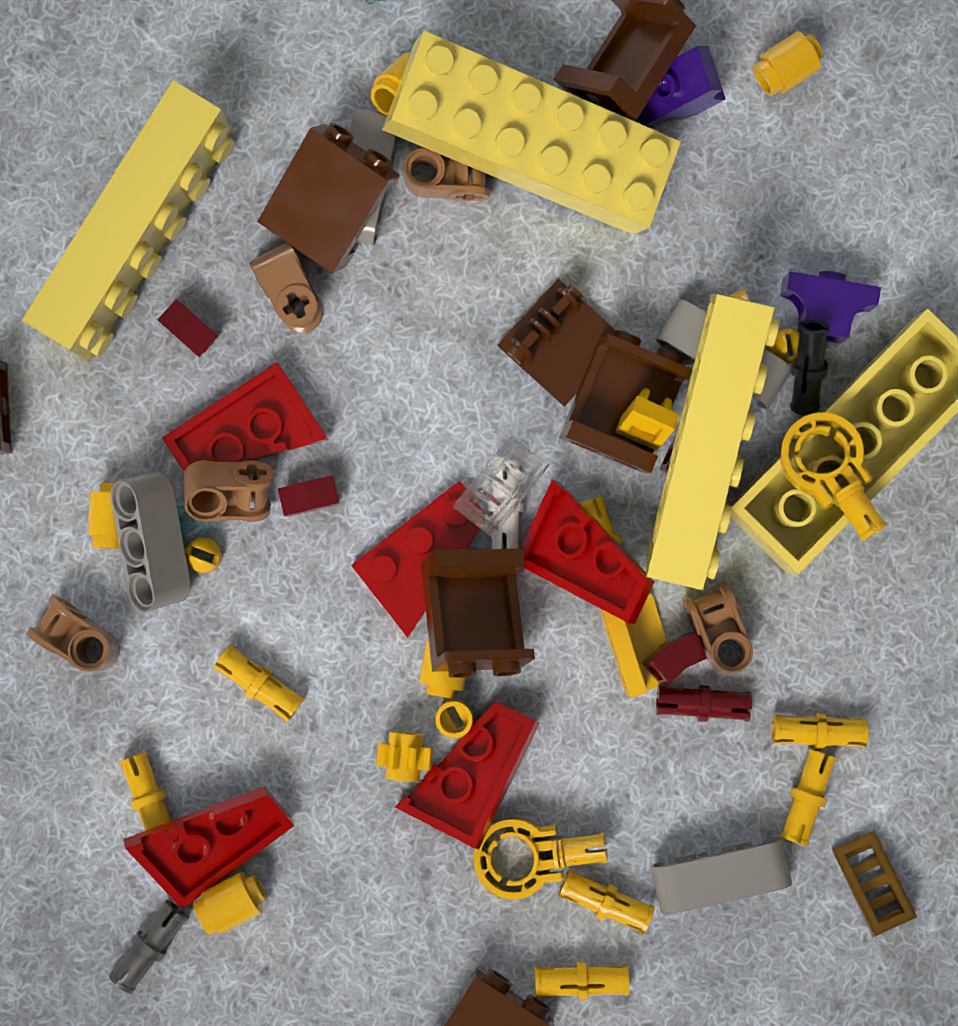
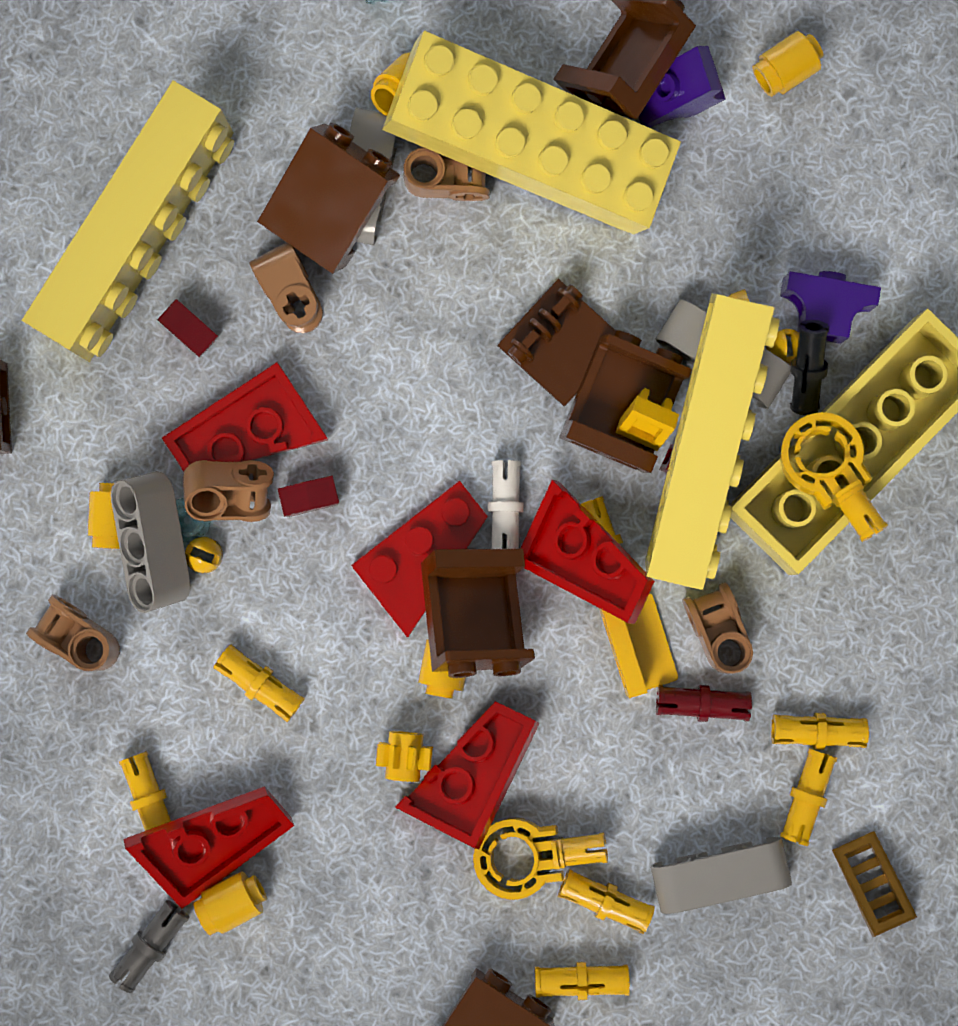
(446, 723): yellow hinge -> none
(504, 510): clear slope -> none
(674, 657): dark red piece -> none

